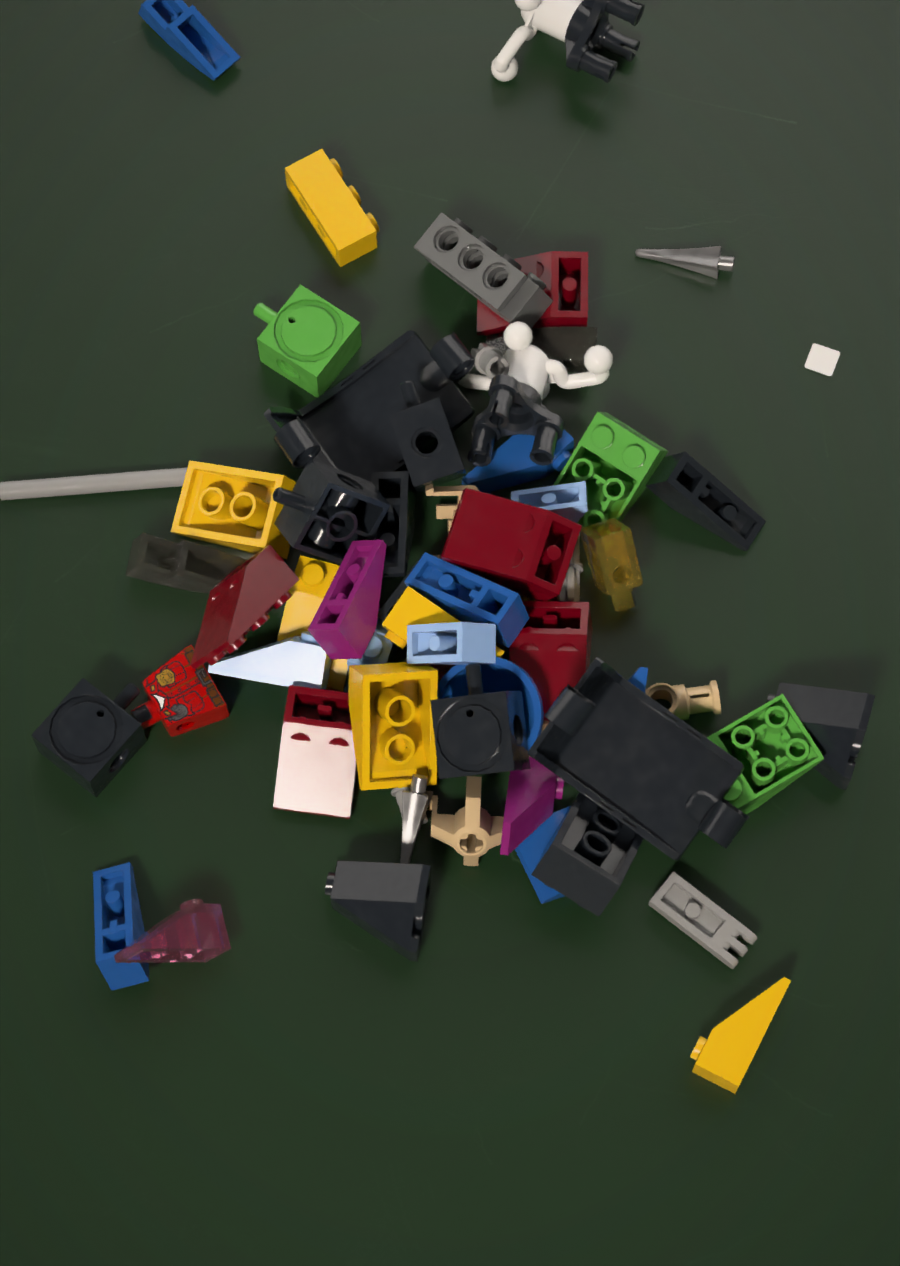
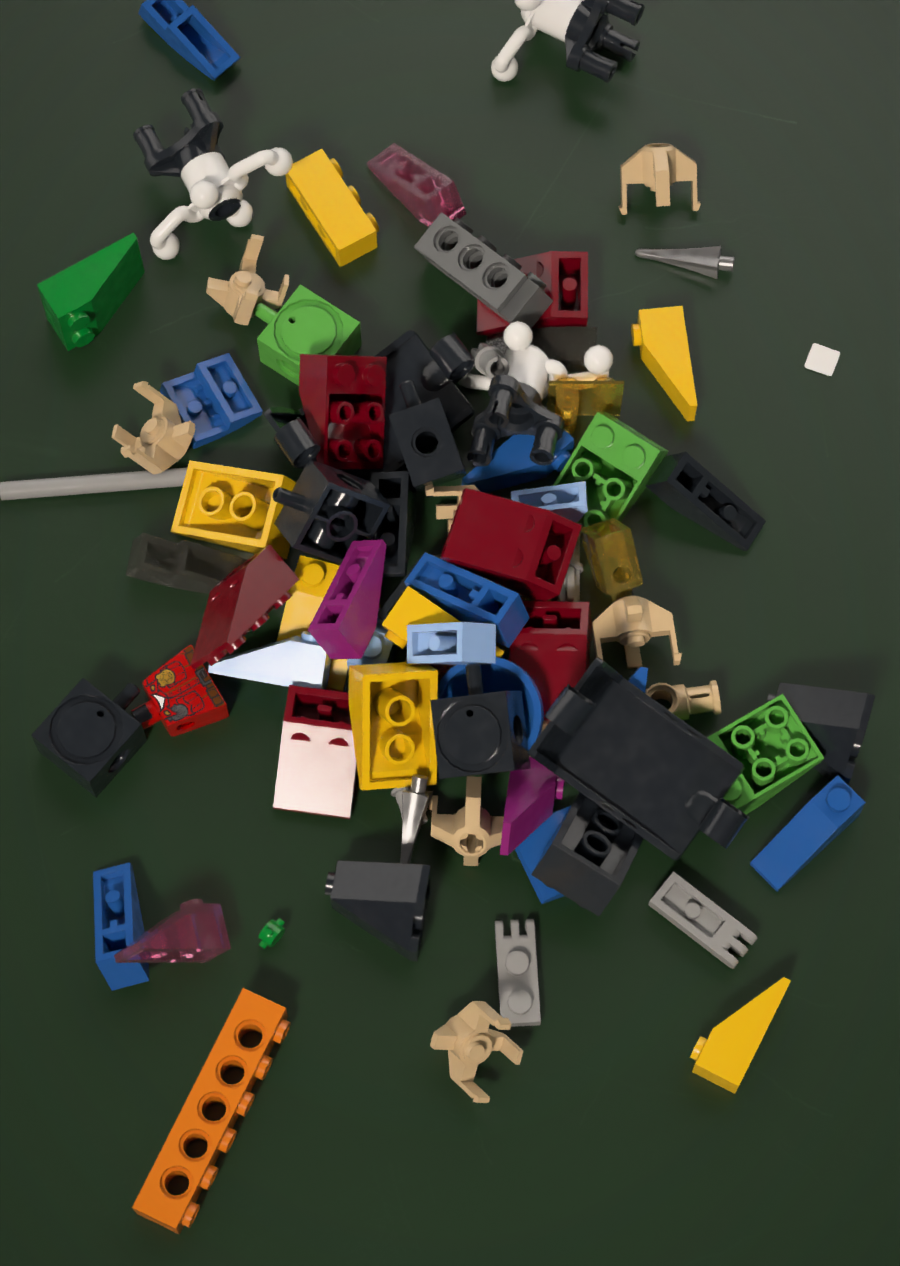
(91, 291): none -> green slope
(162, 437): none -> tan piece
(202, 166): none -> wheel
(213, 399): none -> blue slope
(246, 287): none -> tan piece
(248, 1014): none -> orange brick
(271, 933): none -> green piece
(345, 408): none -> dark red slope
(417, 185): none -> clear pink slope
(471, 1043): none -> tan piece
(518, 974): none -> light grey hinge
(573, 398): none -> clear yellow hinge
(632, 623): none -> tan piece
(658, 168): none -> tan piece
(666, 354): none -> yellow slope
(808, 833): none -> blue slope

